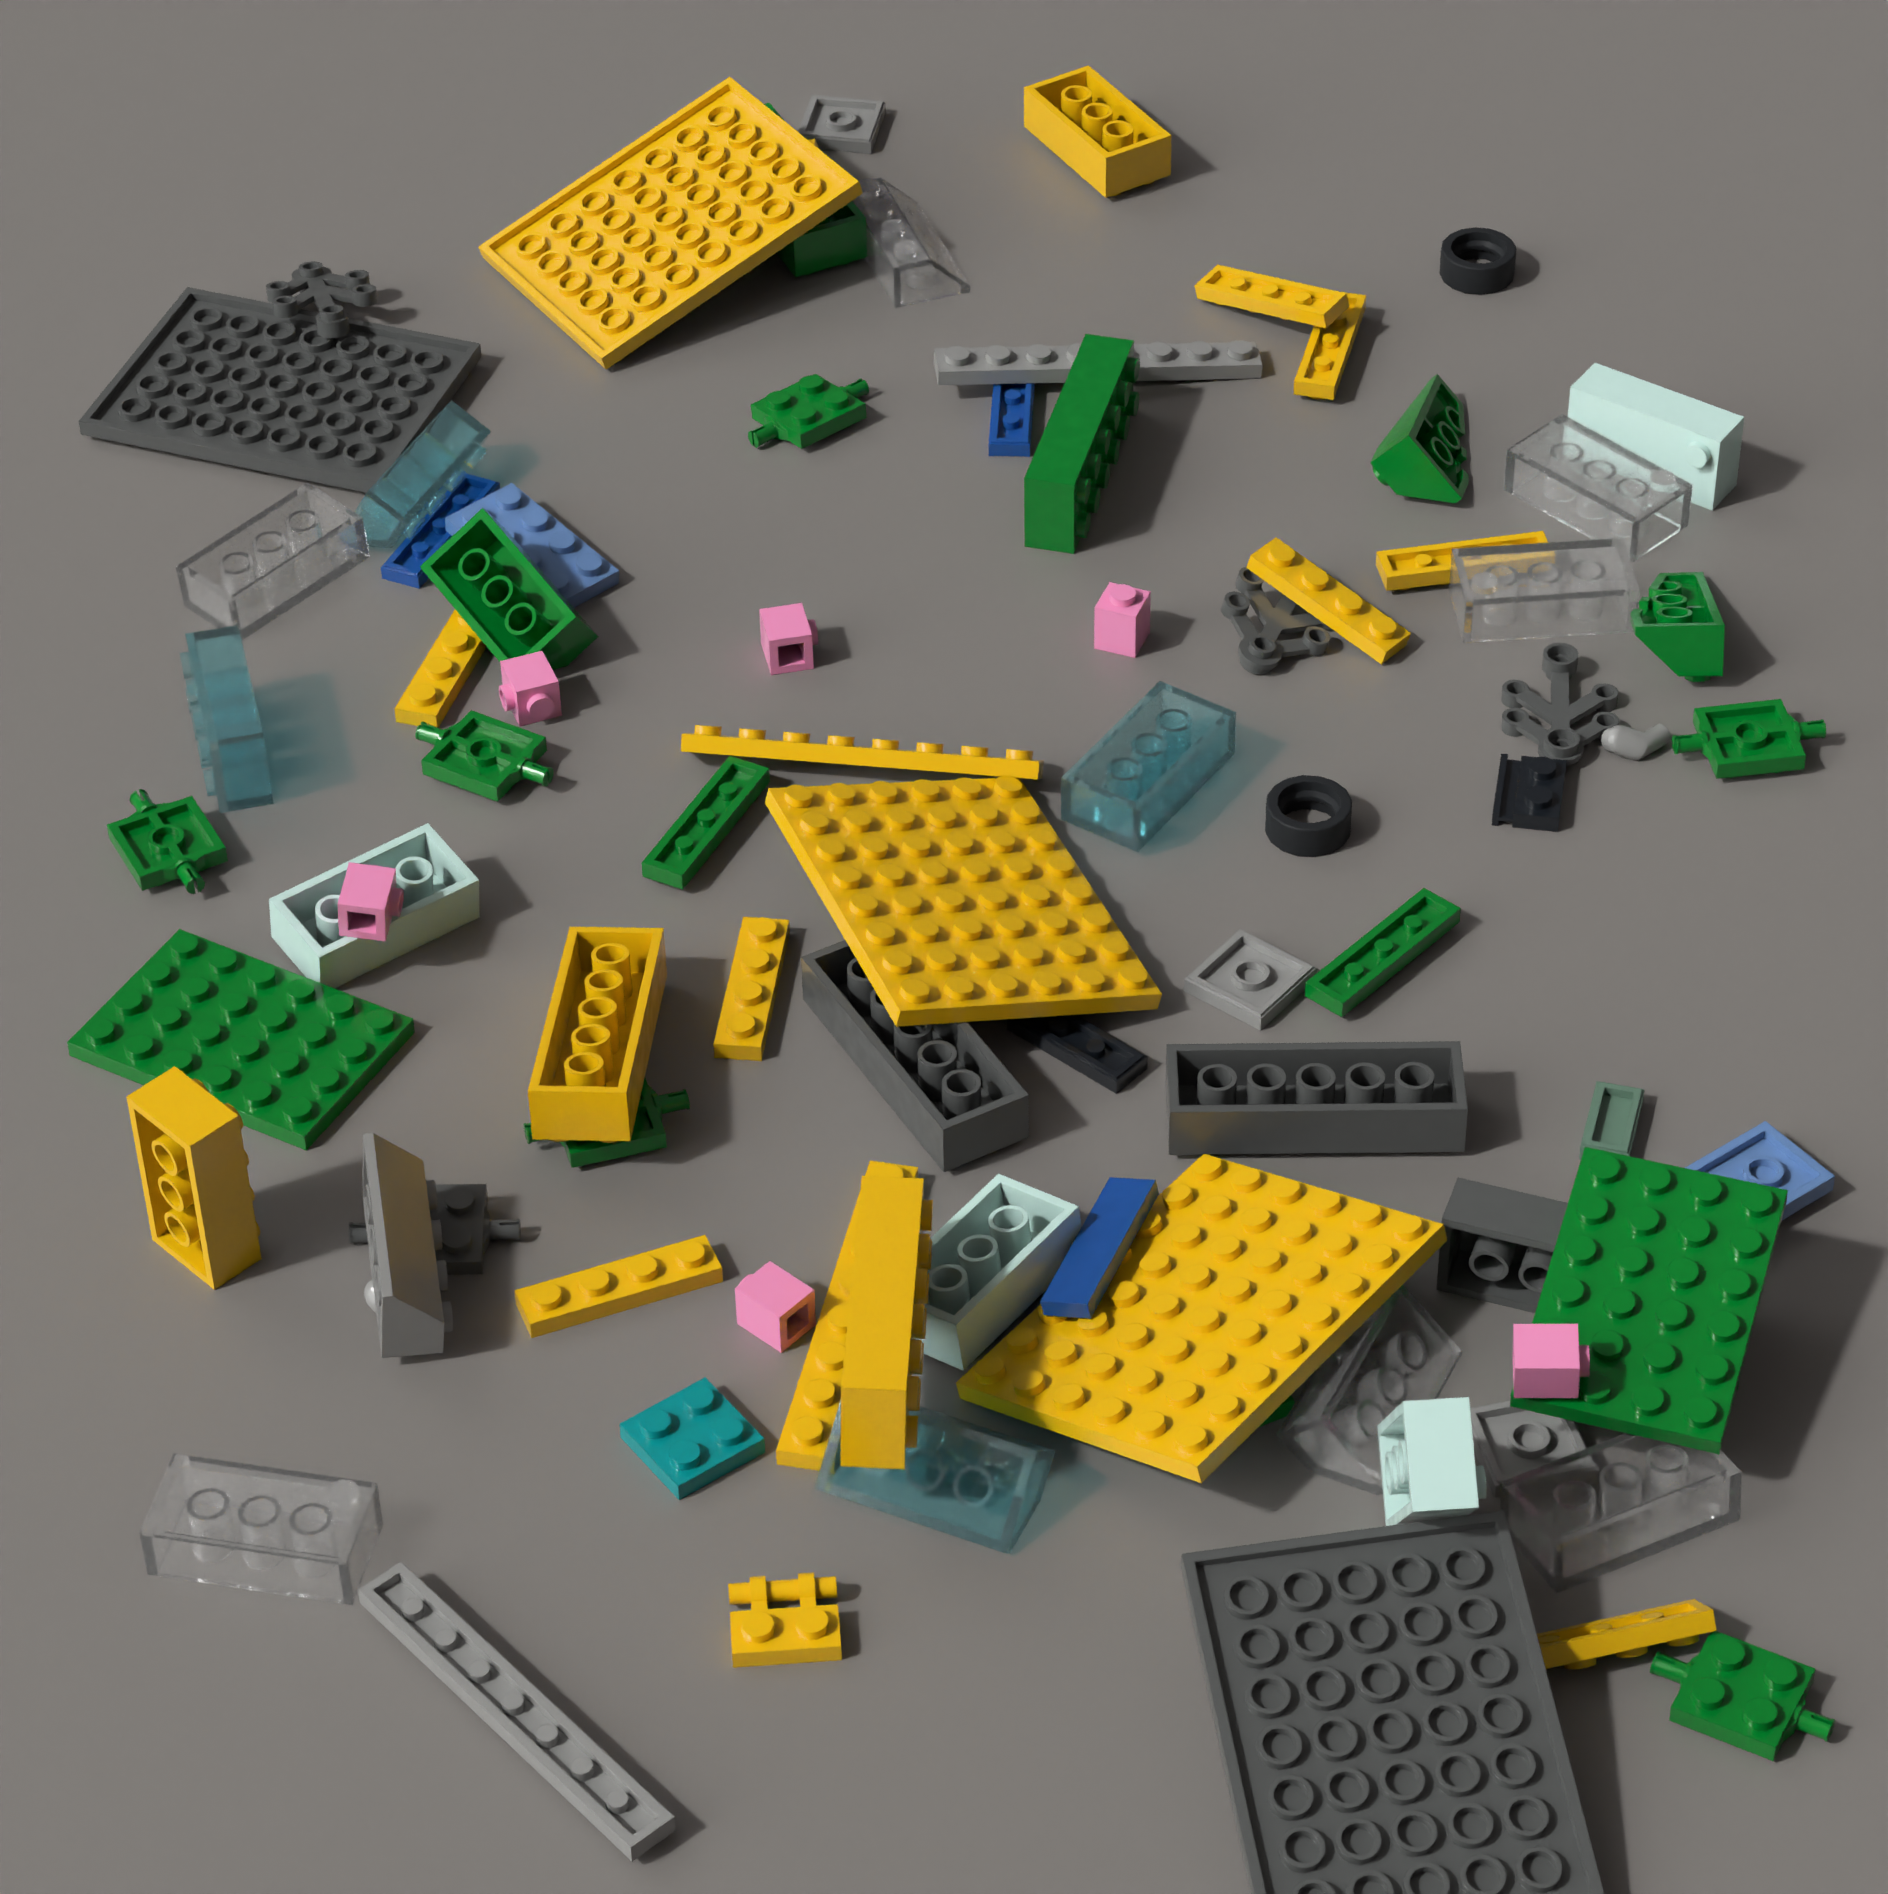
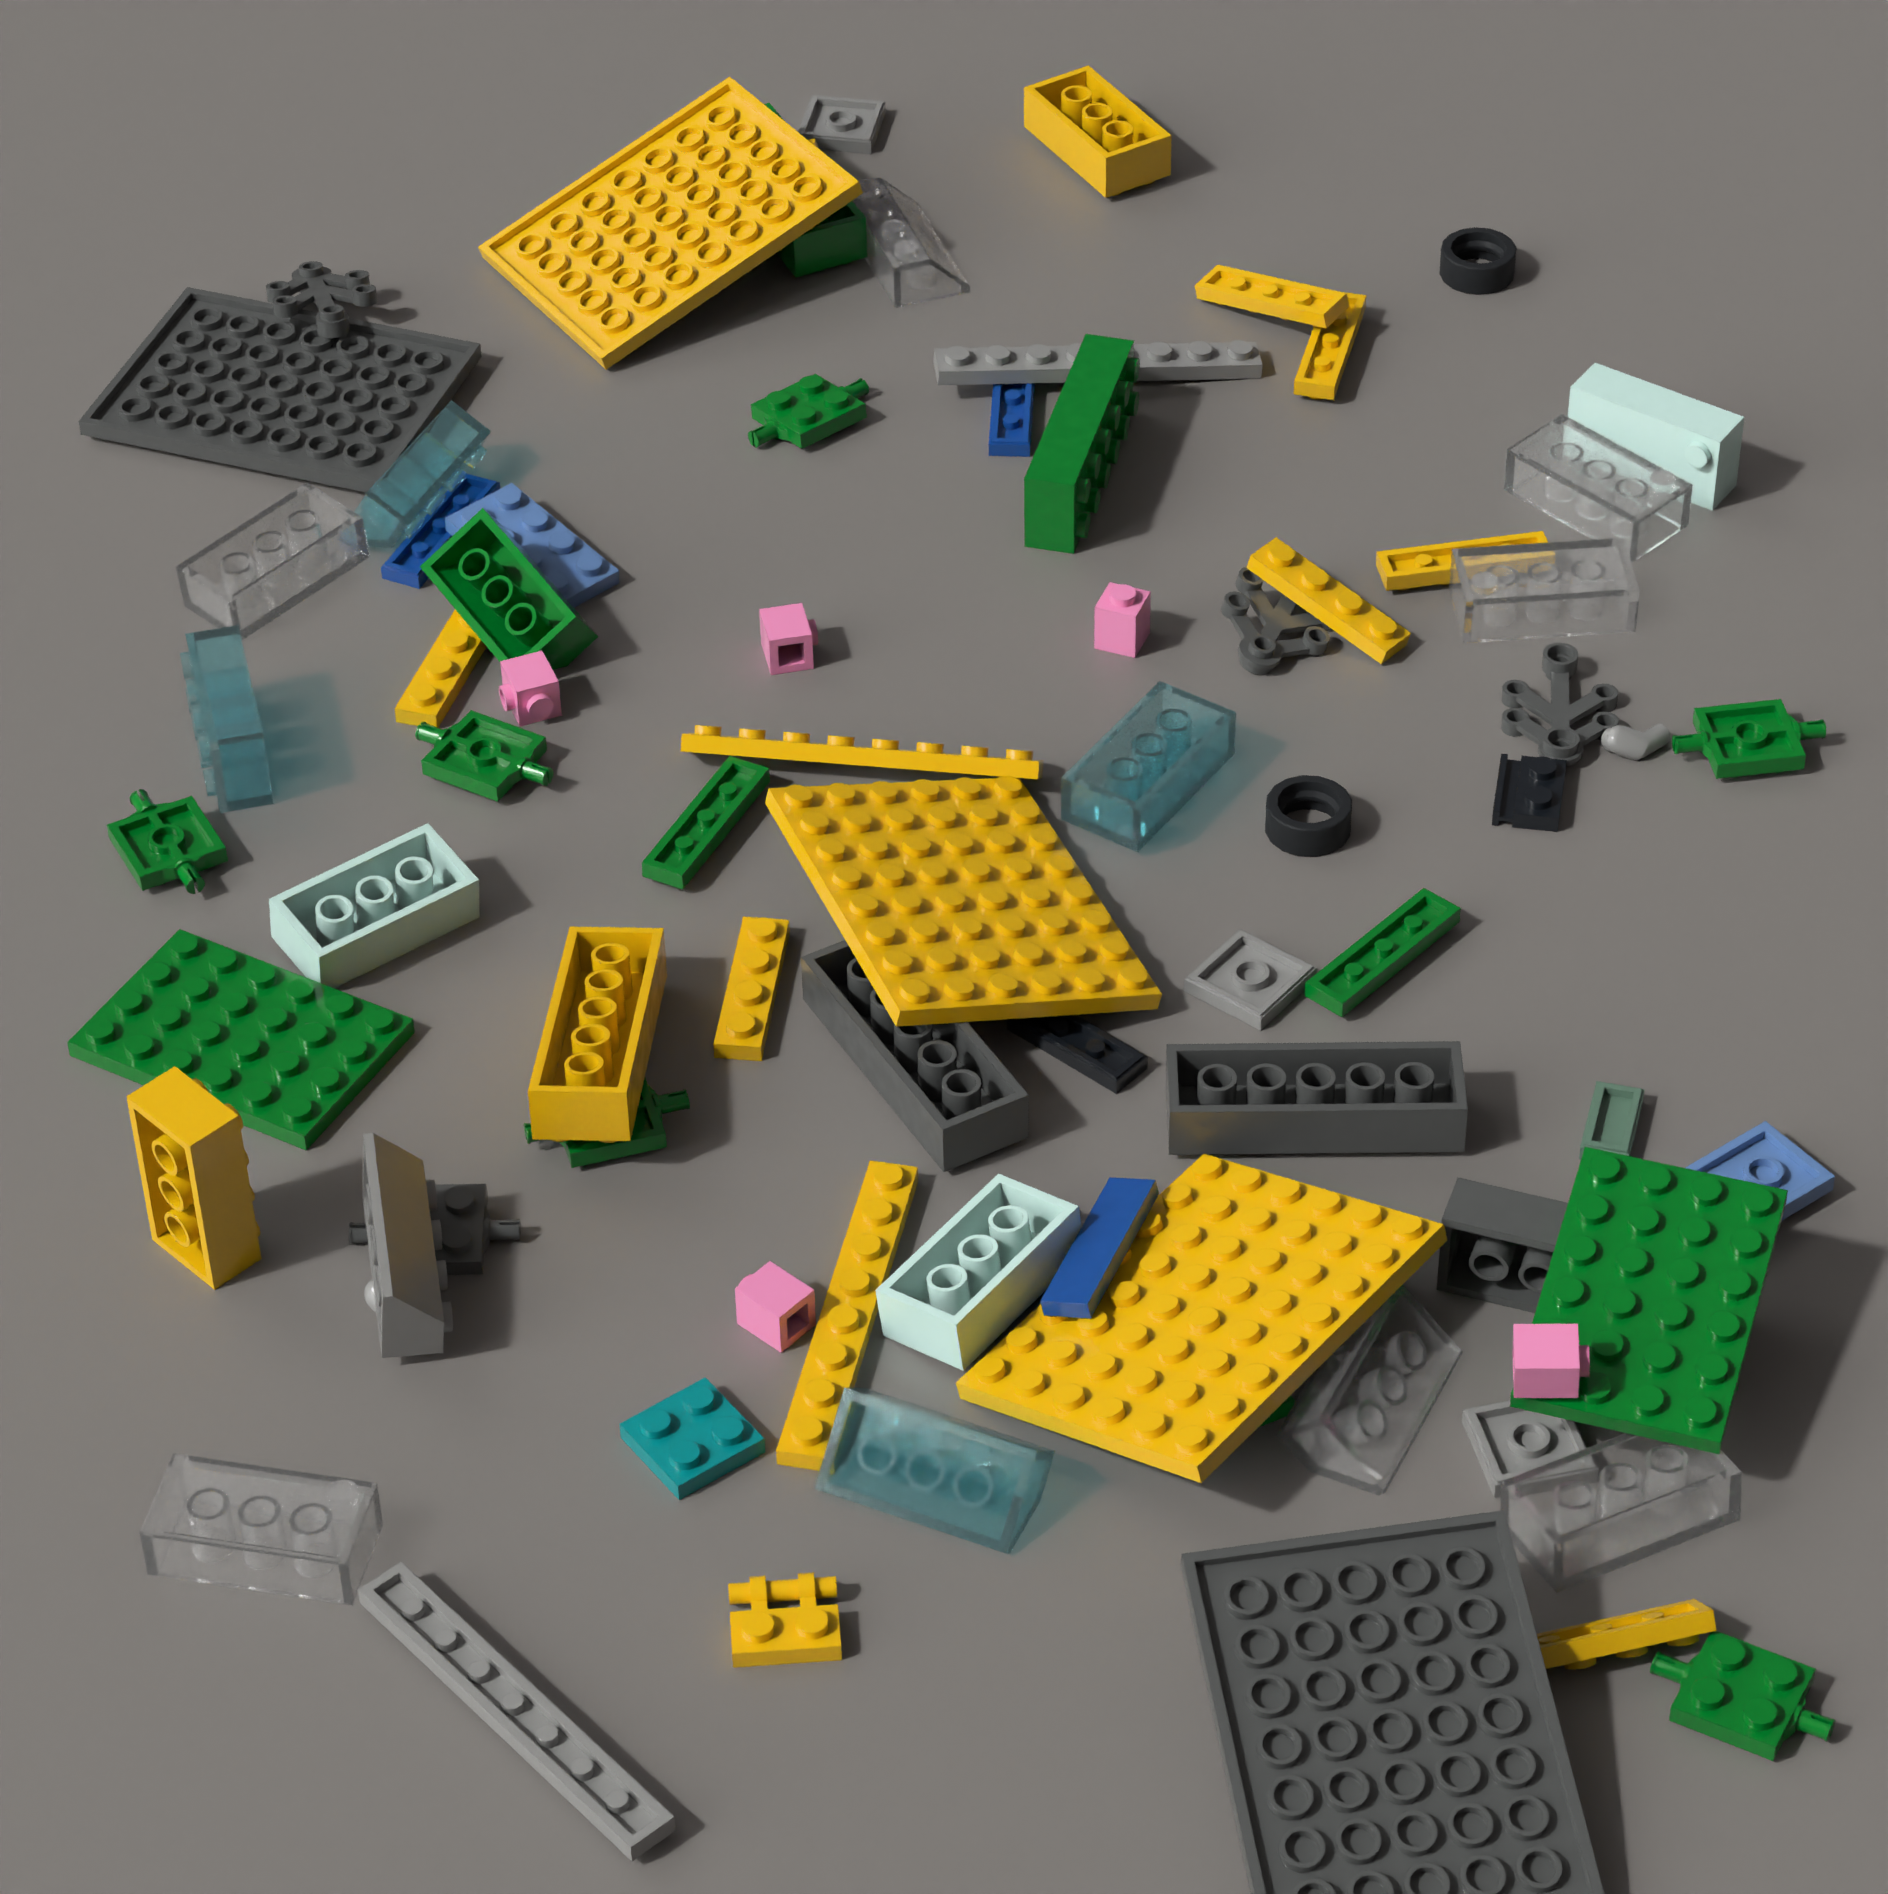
(368, 901): bright pink brick -> none
(618, 1286): yellow plate -> none
(885, 1322): yellow brick -> none
(1423, 448): green wedge -> none
(1429, 1461): light aqua brick -> none
(1682, 625): green wedge -> none

